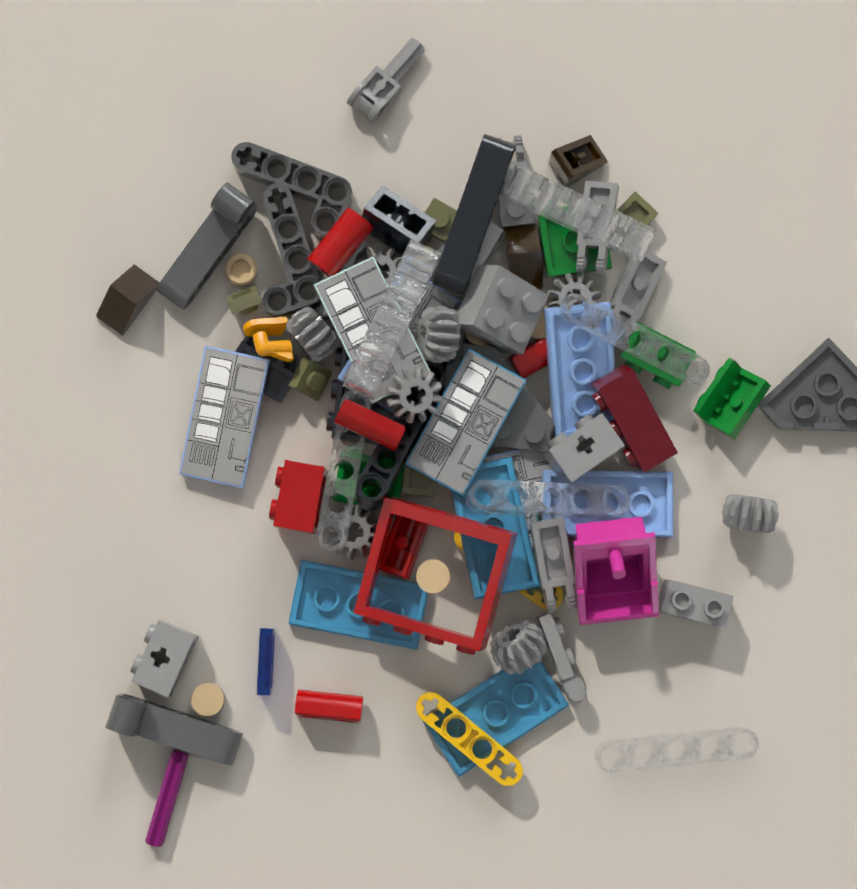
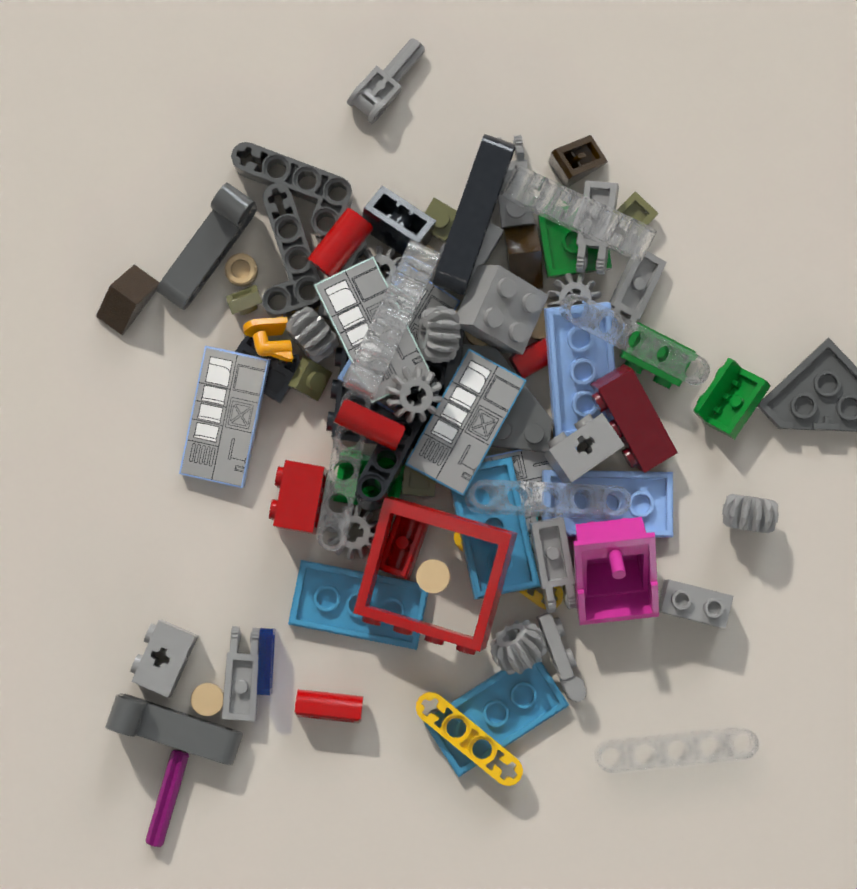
(241, 679): none -> light grey hinge

